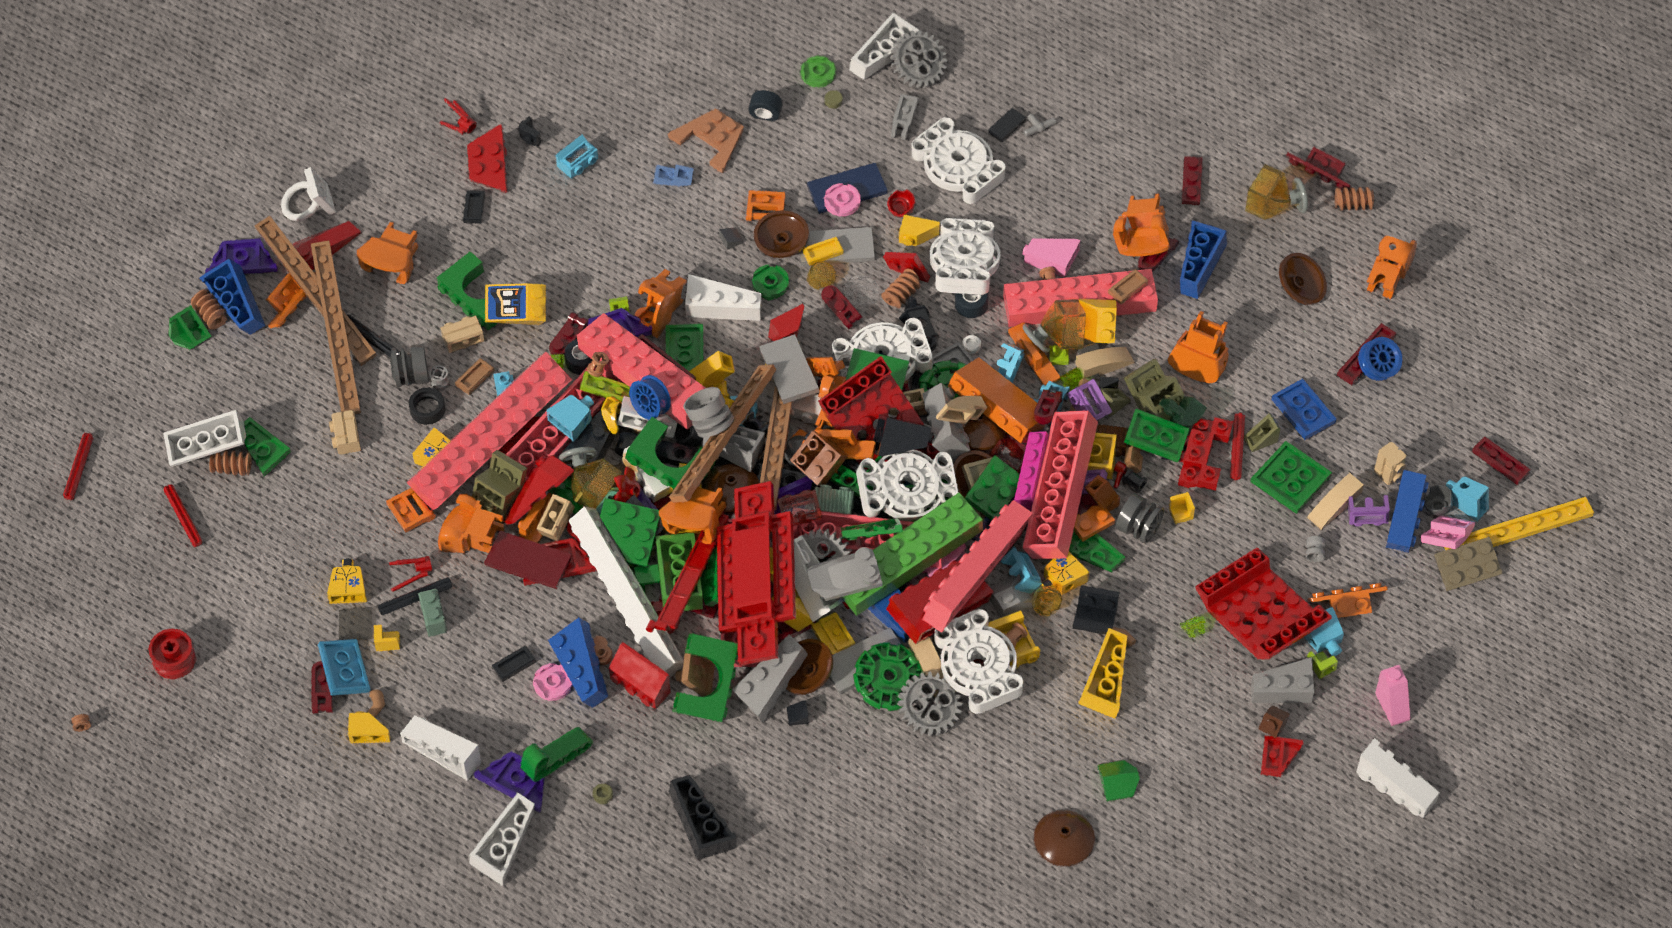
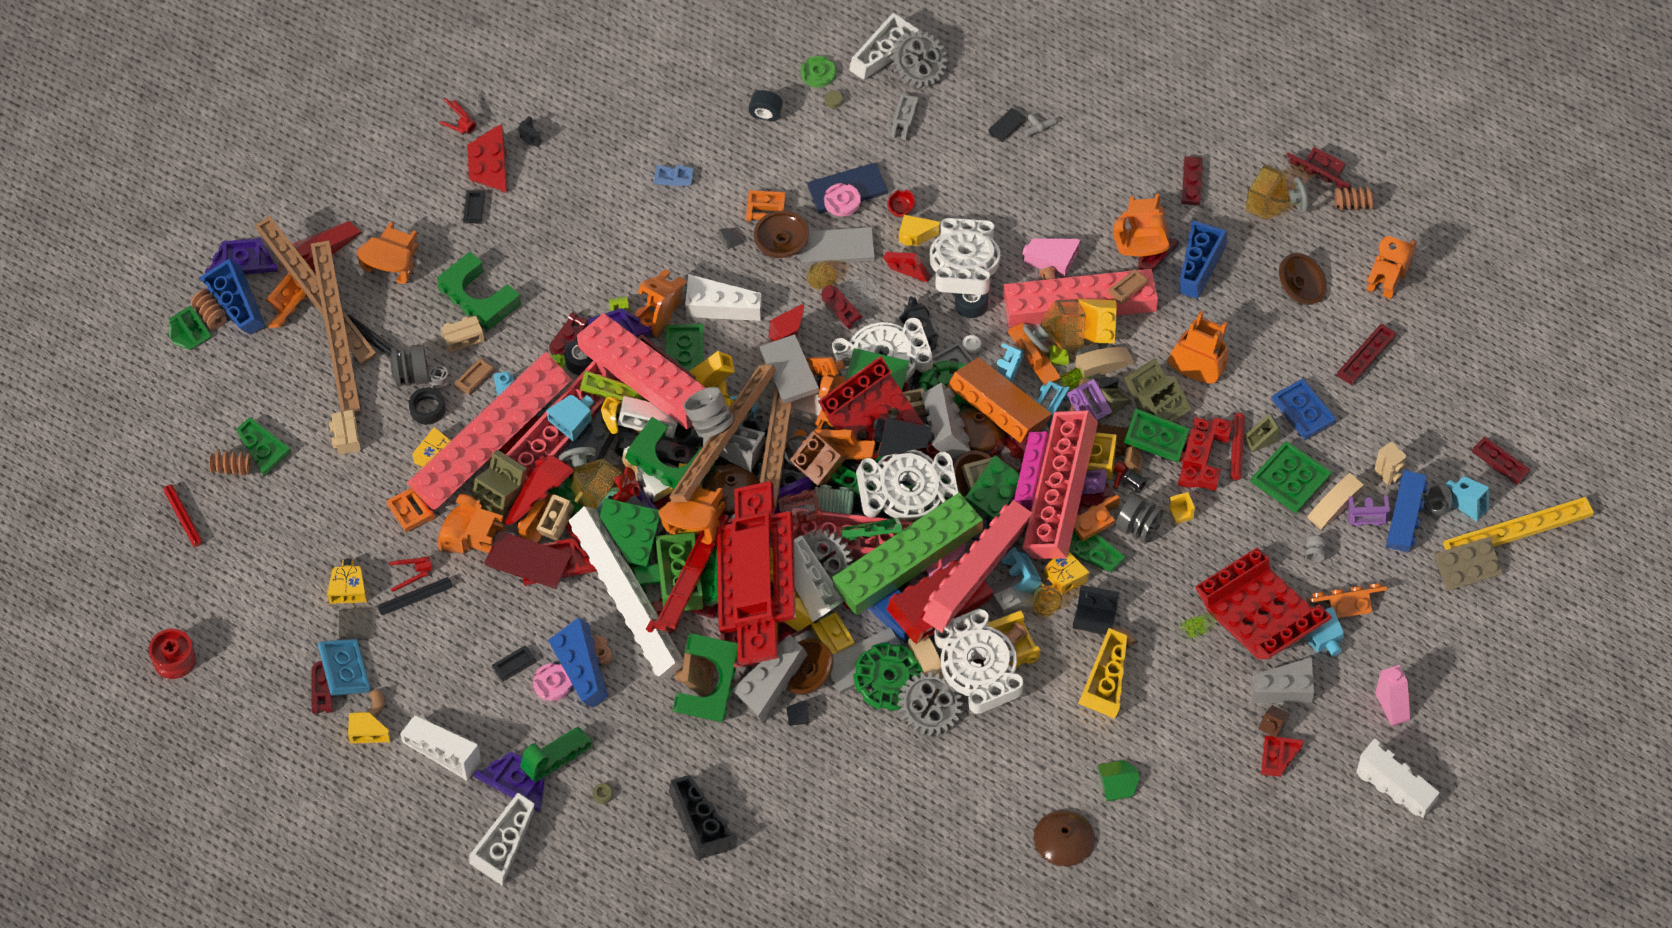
(78, 466): red axle -> none
(81, 722): nougat bush -> none
(204, 438): white slope -> none
(318, 192): white tile -> none
(386, 640): yellow panel -> none
(432, 612): sand green brick -> none
(515, 303): slope -> none
(576, 157): medium azure window -> none
(598, 364): nougat bush -> none
(639, 676): slope -> none
(649, 397): blue wheel -> none
(714, 129): nougat wing -> none
(774, 290): green plate -> none
(823, 251): yellow tile -> none
(846, 575): light grey slope -> none
(901, 288): nougat piece -> none
(962, 409): tan slope -> none
(974, 174): white piece -> none
(1046, 406): dark red plate -> none
(1101, 492): reddish brown brick -> none
(1186, 413): clear green brick -> none
(1322, 664): lime panel -> none
(1389, 354): blue wheel -> none
(1448, 532): bright pink slope -> none

